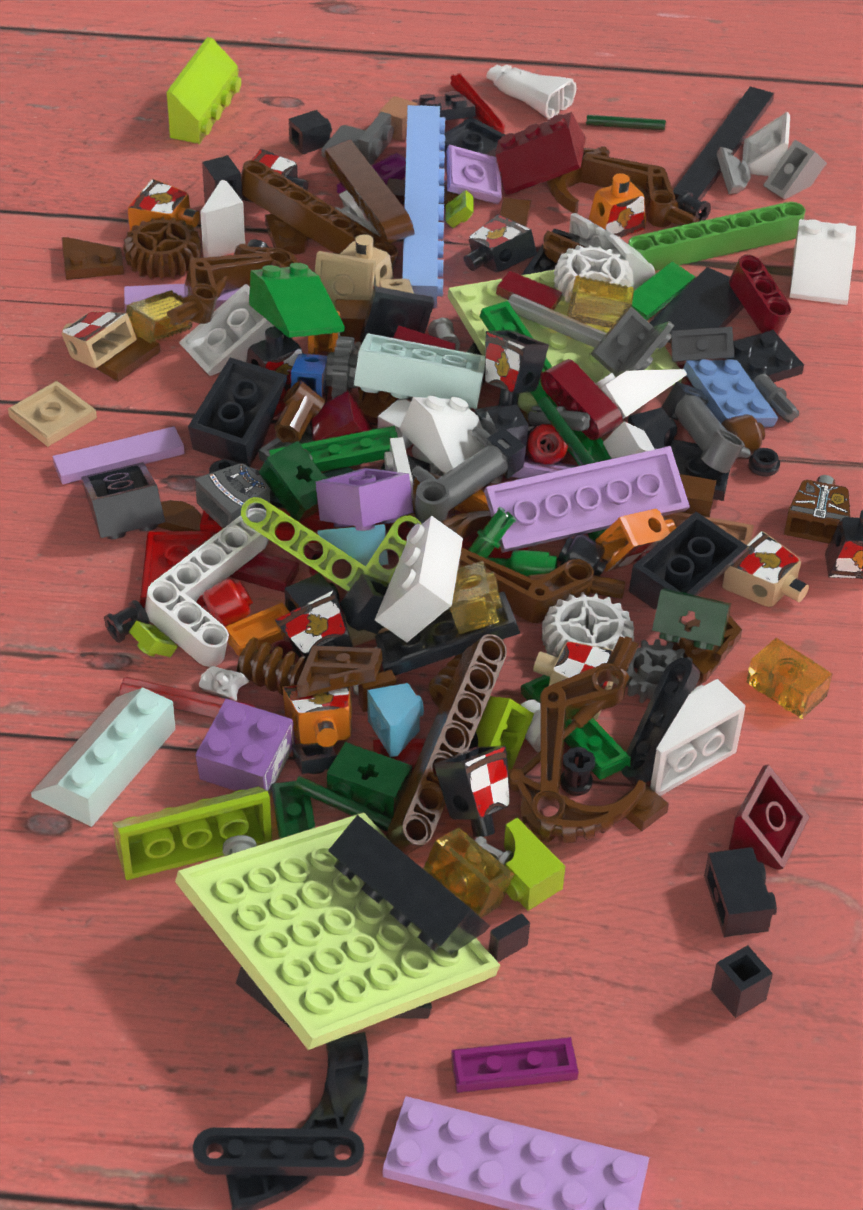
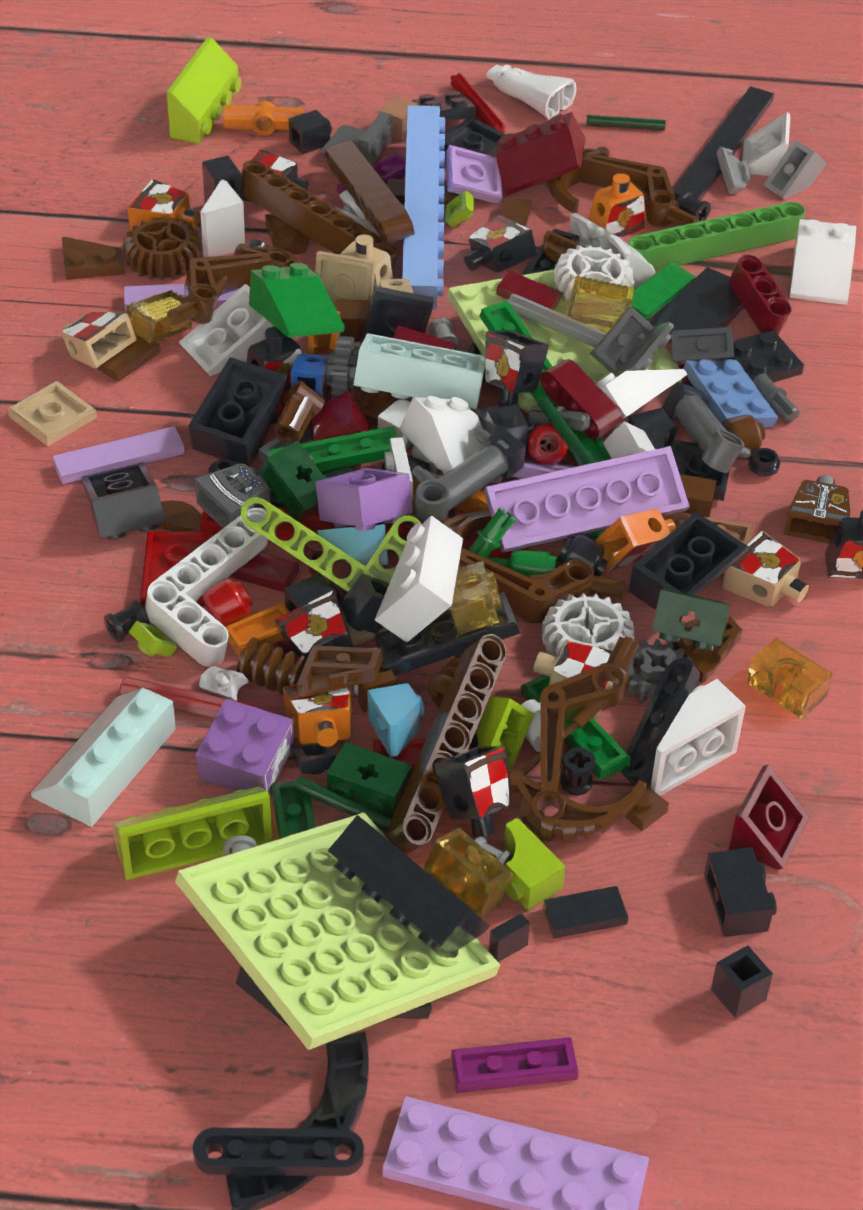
(250, 117): none -> orange piece
(585, 911): none -> black tile

